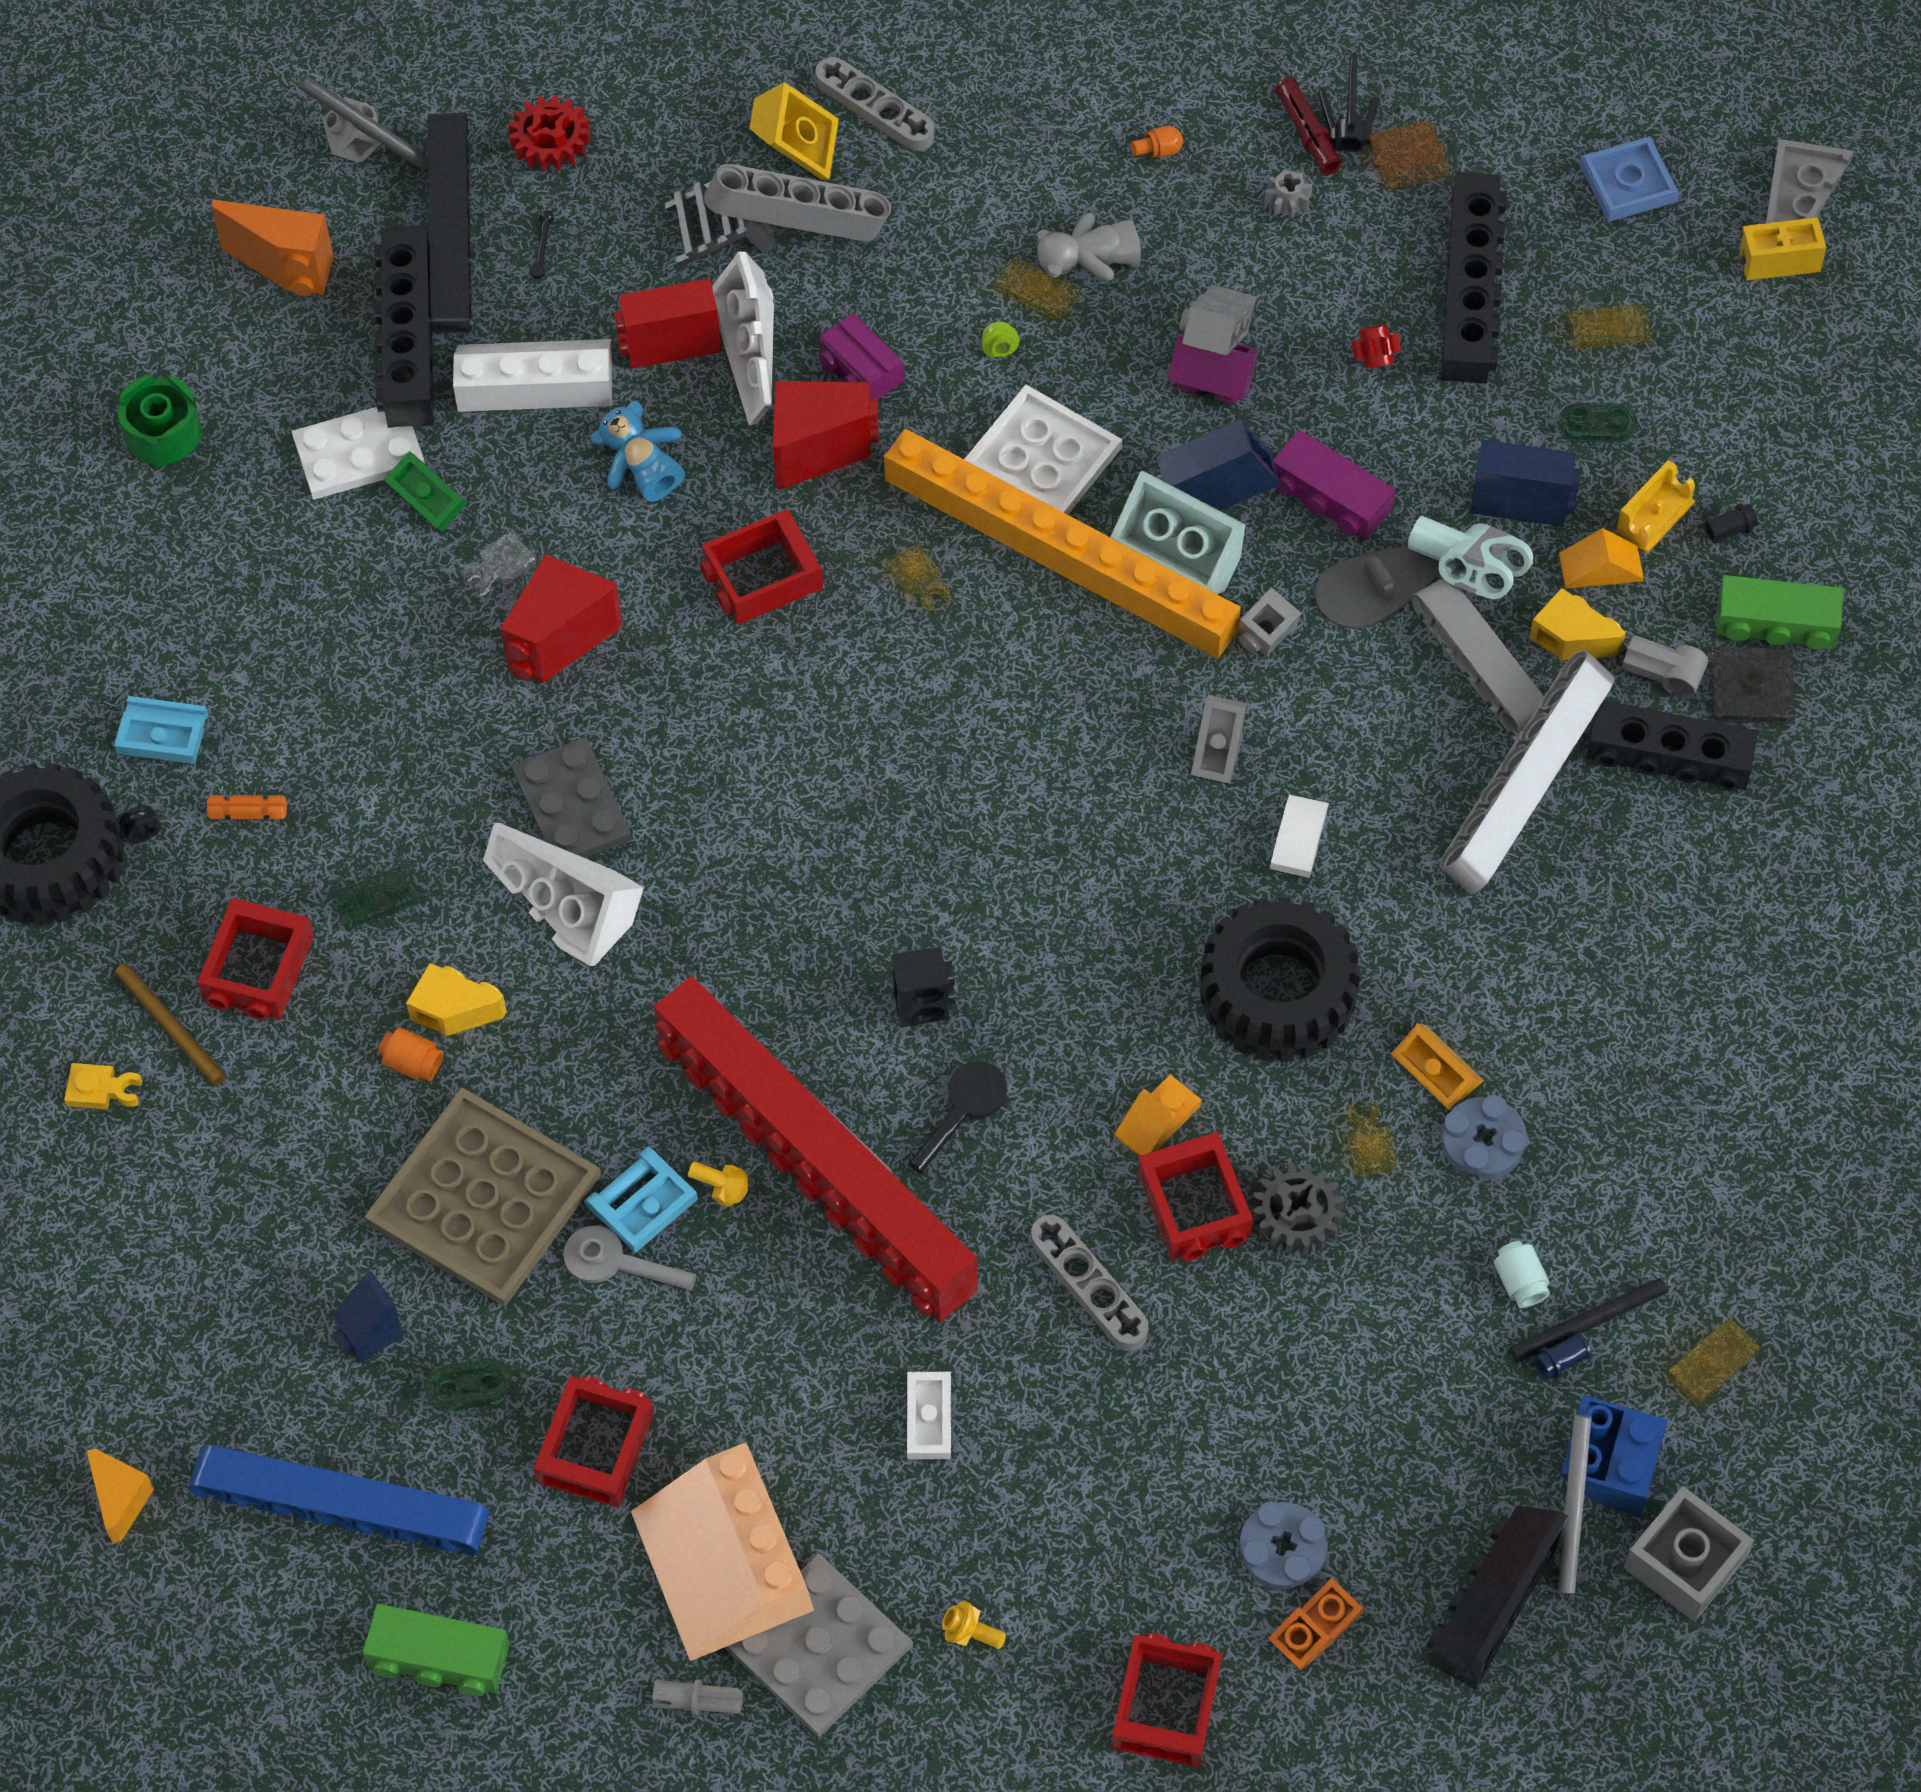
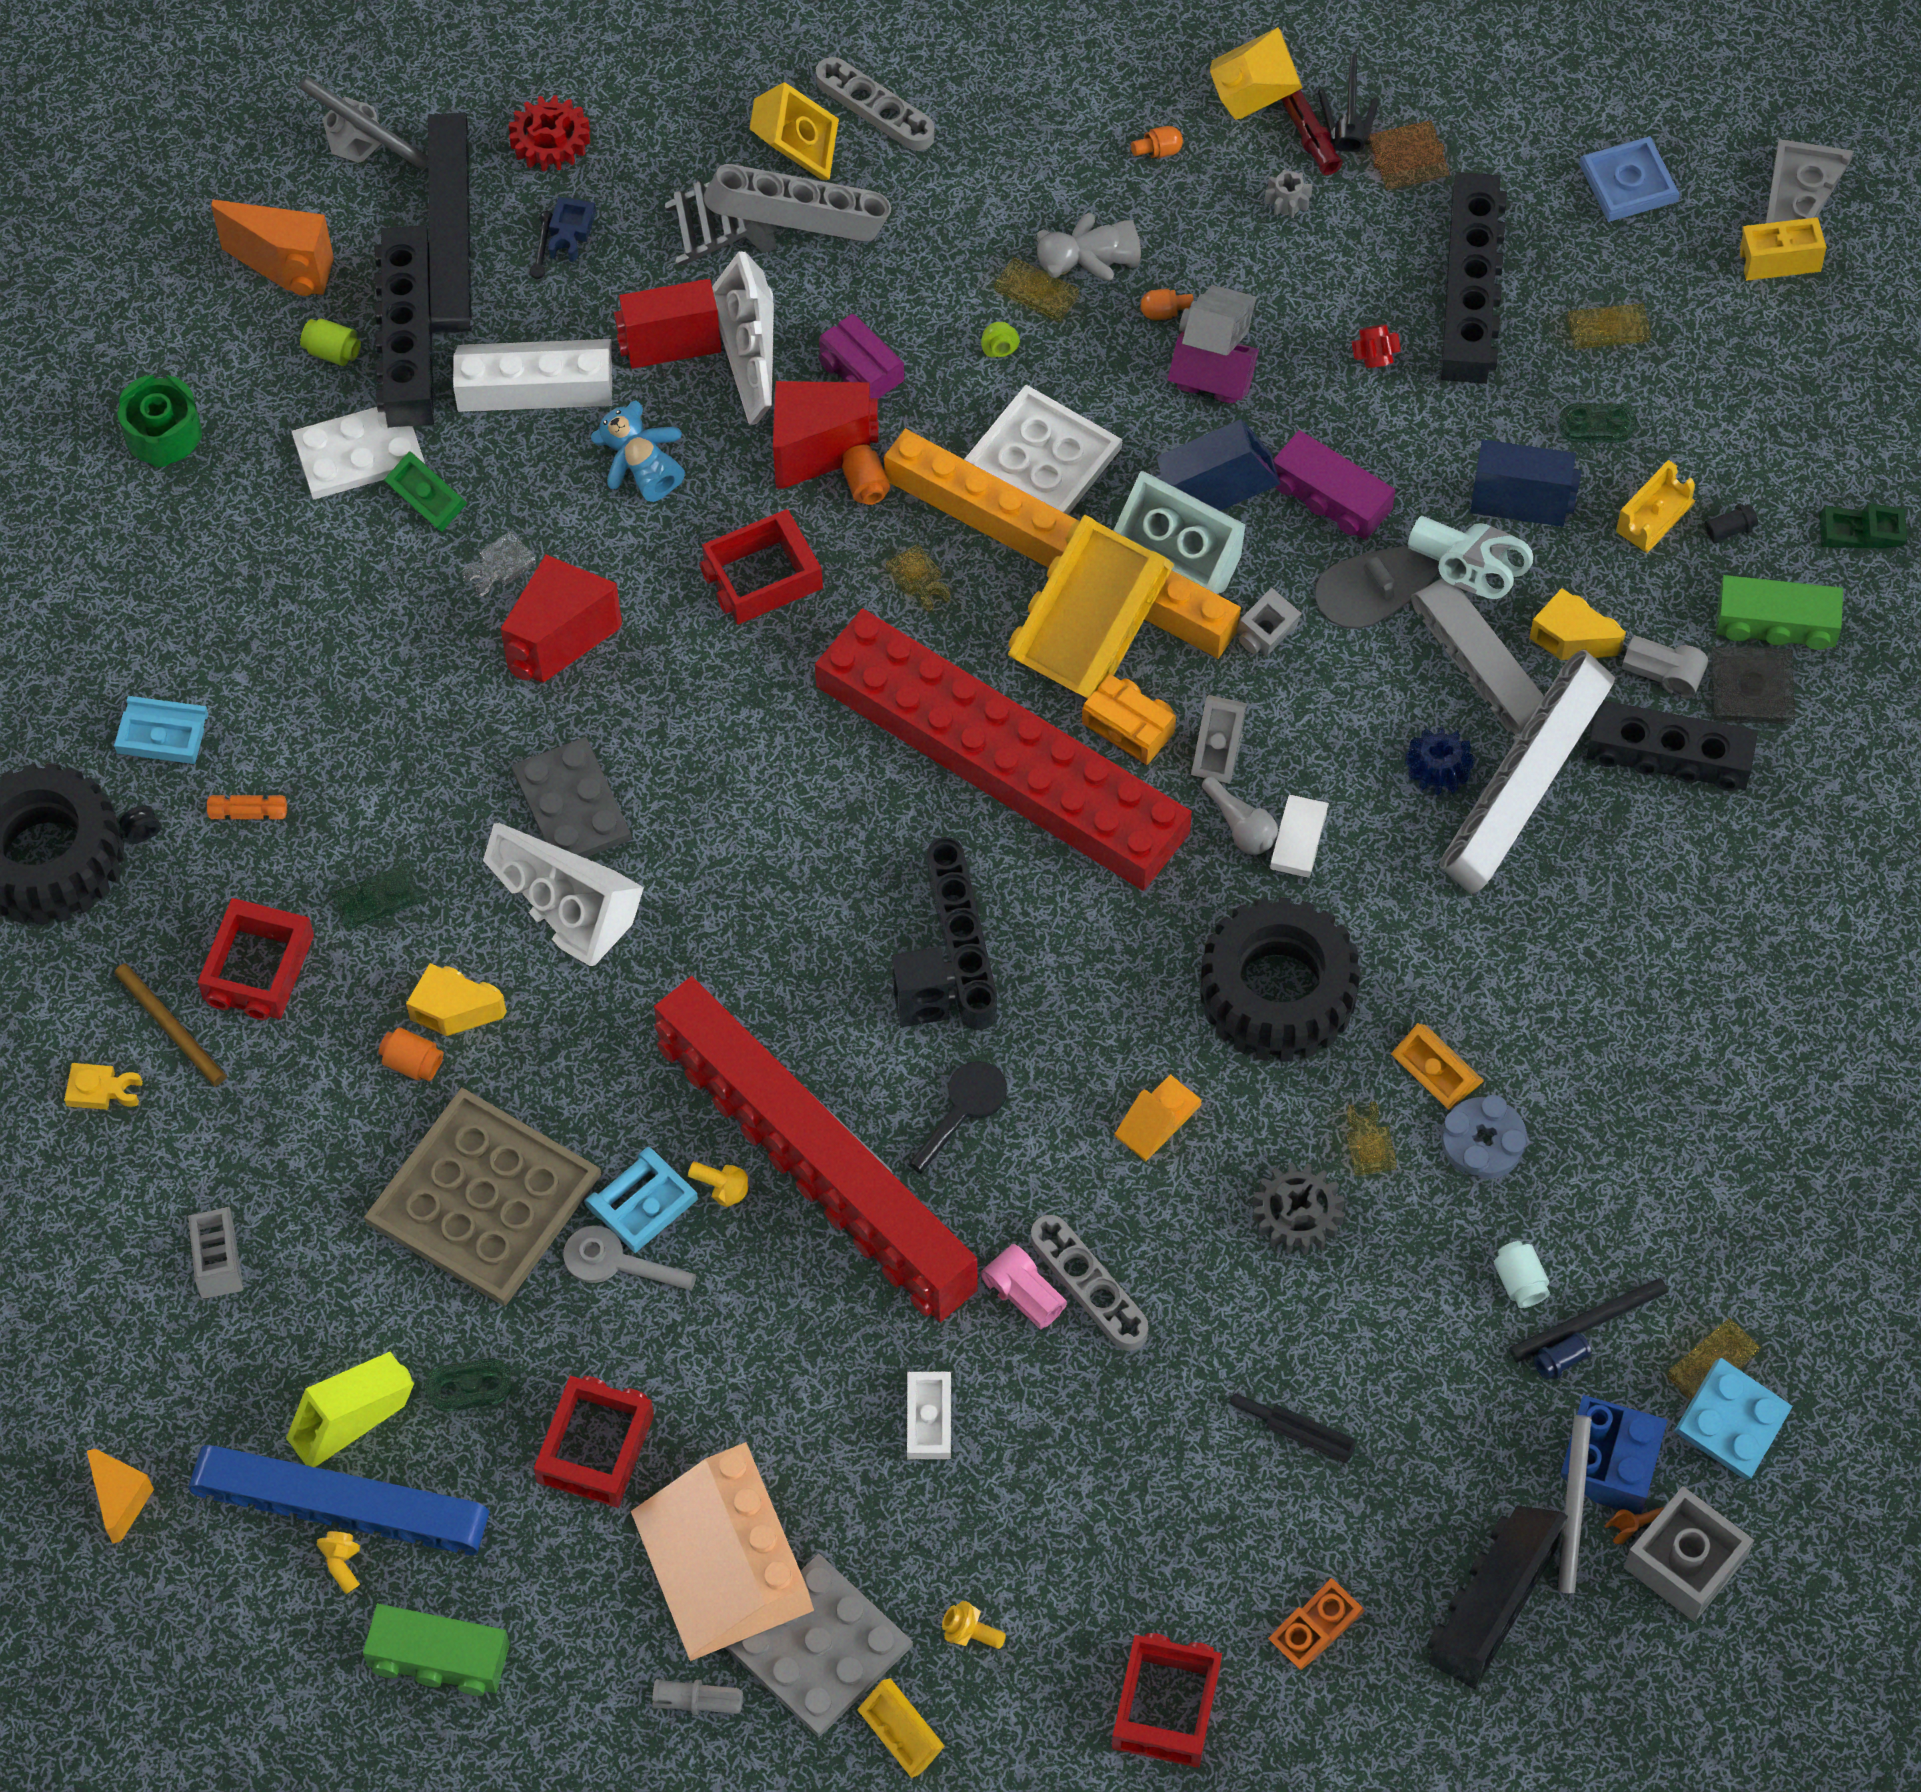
(222, 1276): none -> light grey slope
(330, 341): none -> lime brick
(337, 1549): none -> yellow plate
(348, 1407): none -> neon yellow slope
(366, 1320): dark blue slope -> none
(570, 222): none -> dark blue plate
(865, 475): none -> orange brick
(900, 1727): none -> yellow plate
(962, 916): none -> black beam
(1003, 749): none -> red brick
(1017, 1279): none -> bright pink piece
(1089, 607): none -> yellow panel
(1129, 718): none -> light orange brick
(1164, 304): none -> orange cylinder
(1182, 1160): red window -> none
(1251, 828): none -> light grey piece
(1255, 74): none -> yellow slope
(1296, 1566): sand blue plate -> none
(1300, 1428): none -> black axle
(1450, 772): none -> clear blue gear
(1600, 561): light orange slope -> none
(1629, 1523): none -> orange hand
(1733, 1419): none -> medium azure plate
(1871, 528): none -> dark green slope

